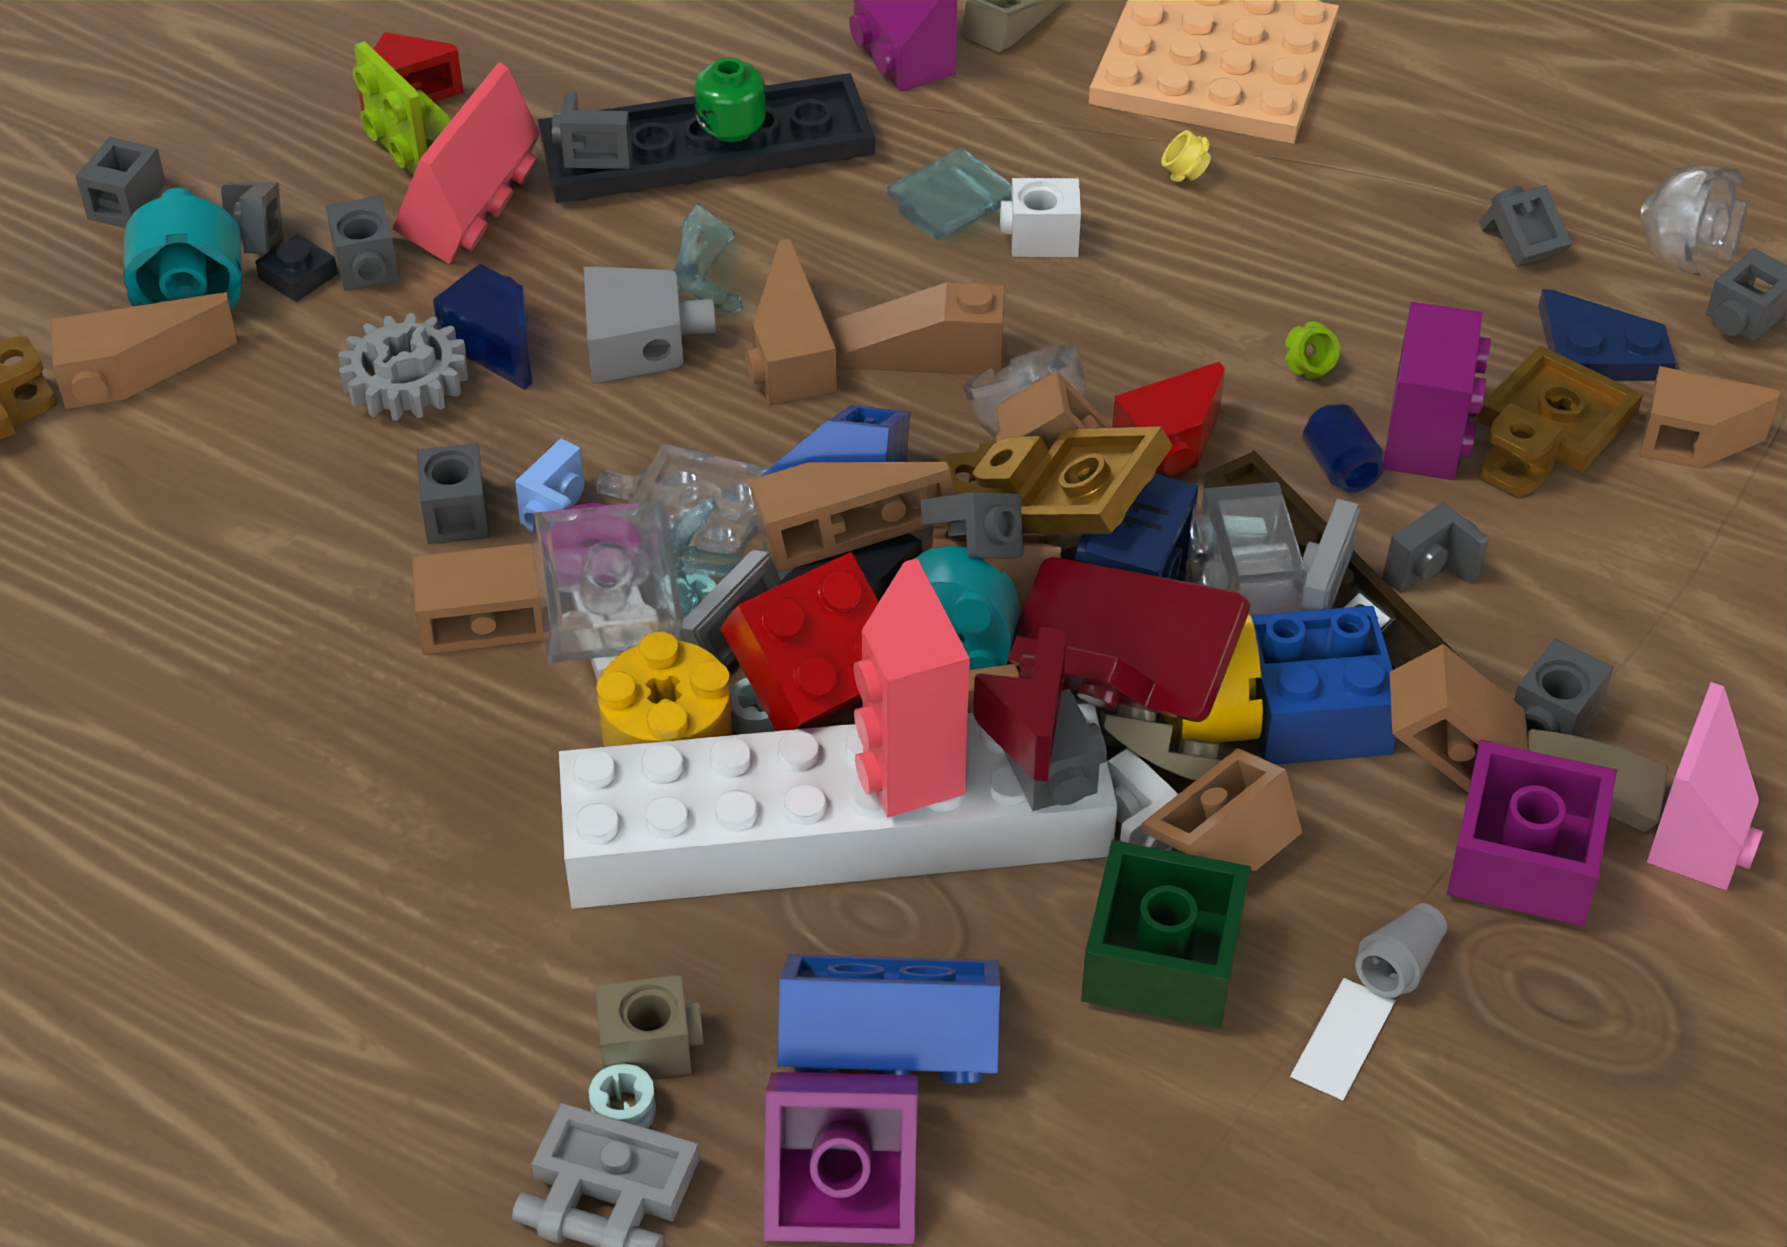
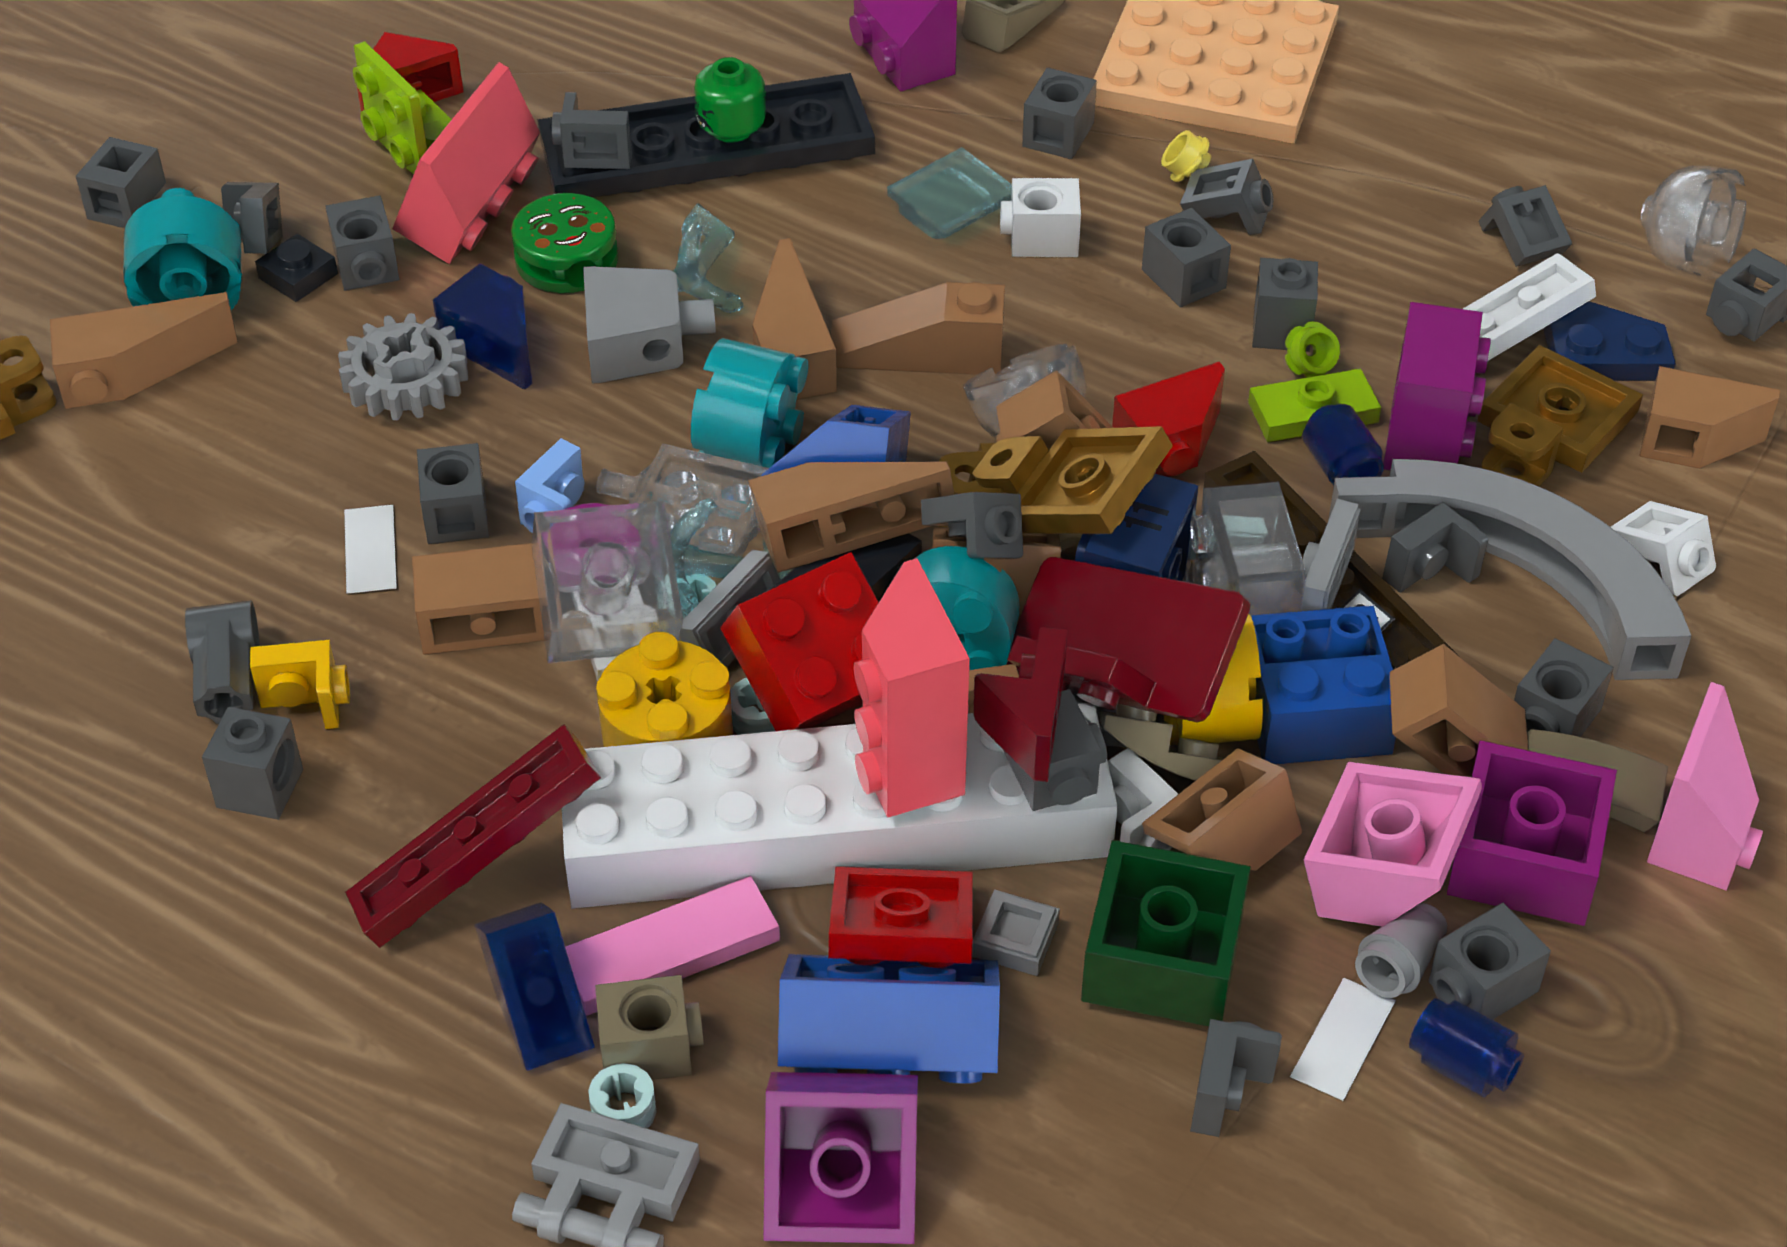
(220, 655): none -> dark grey piece
(253, 763): none -> dark grey brick
(300, 675): none -> yellow bracket
(370, 549): none -> white sticker
(472, 836): none -> dark red plate
(535, 984): none -> clear blue slope
(560, 237): none -> green head
(675, 940): none -> bright pink tile
(749, 403): none -> teal brick
(901, 916): none -> red plate
(1015, 932): none -> light grey tile
(1059, 113): none -> dark grey brick
(1186, 257): none -> dark grey brick
(1230, 189): none -> dark grey bracket
(1230, 1056): none -> dark grey bracket
(1283, 300): none -> dark grey brick
(1286, 406): none -> lime plate
(1387, 841): none -> bright pink slope
(1466, 1047): none -> clear blue brick
(1507, 952): none -> dark grey brick
(1532, 302): none -> white plate
(1549, 538): none -> light grey arch
(1673, 539): none -> white bracket

